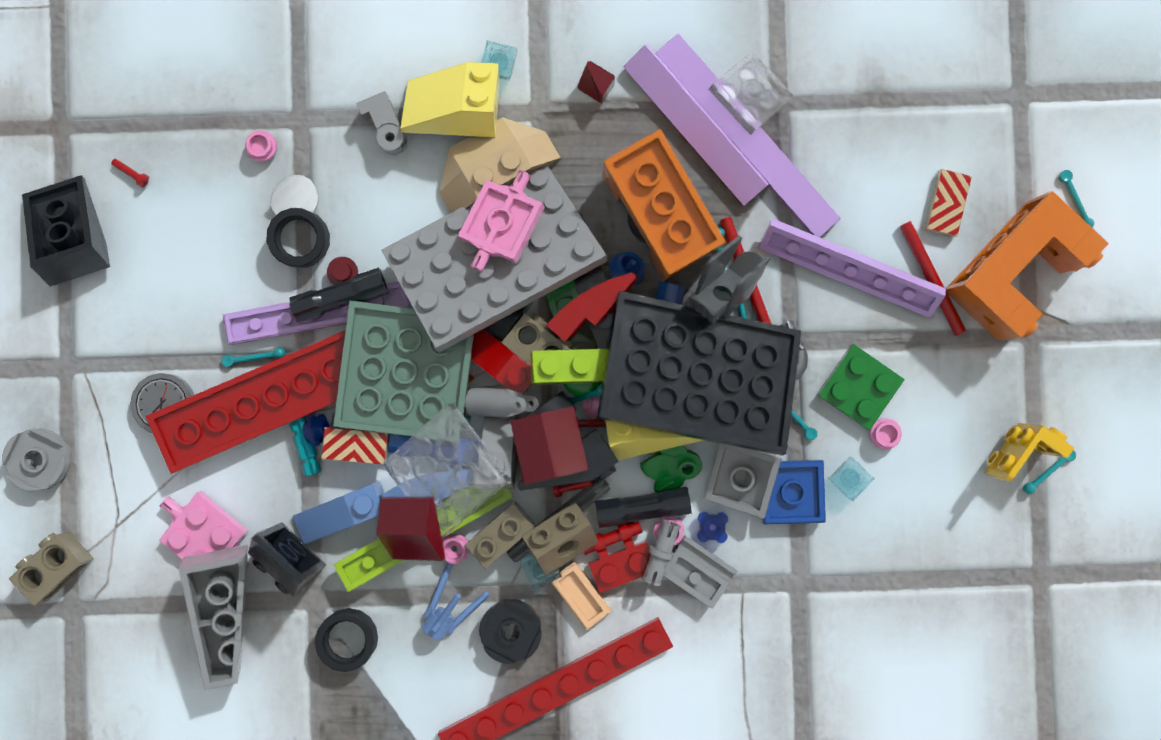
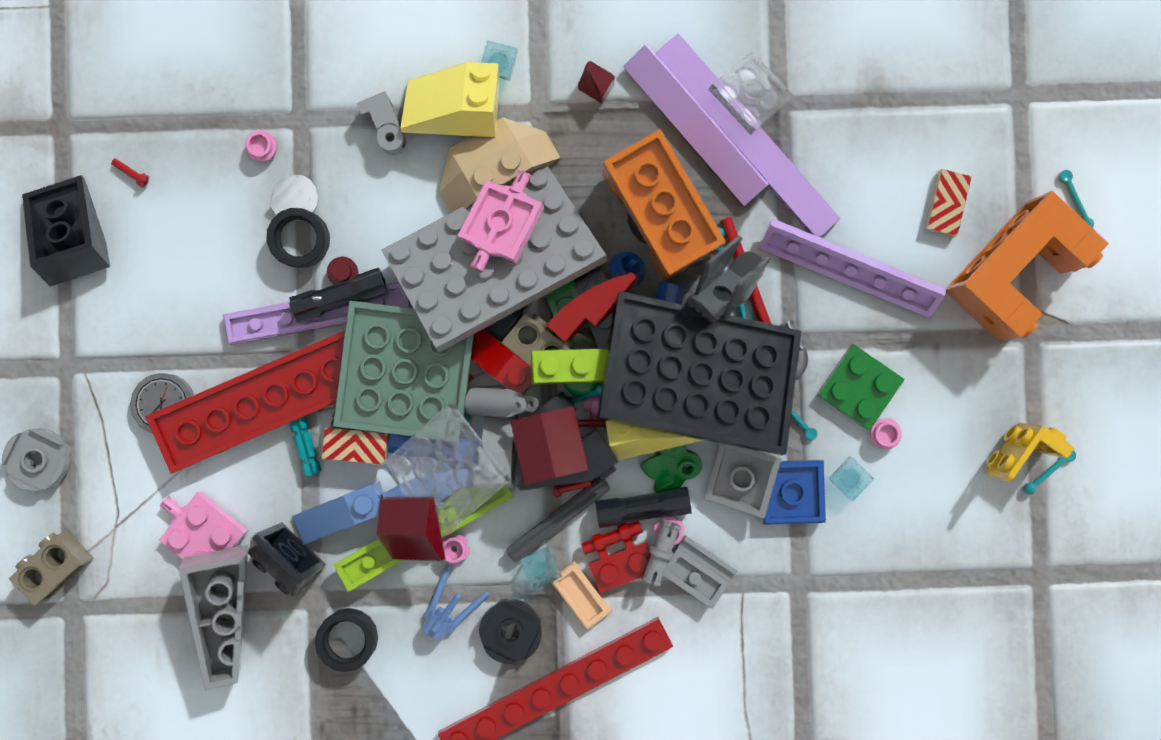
(229, 361): teal hinge -> none
(314, 429): clear blue plate -> none
(500, 534): dark tan brick -> none
(560, 538): dark tan brick -> none
(718, 533): clear blue plate -> none
(932, 276): red bar -> none

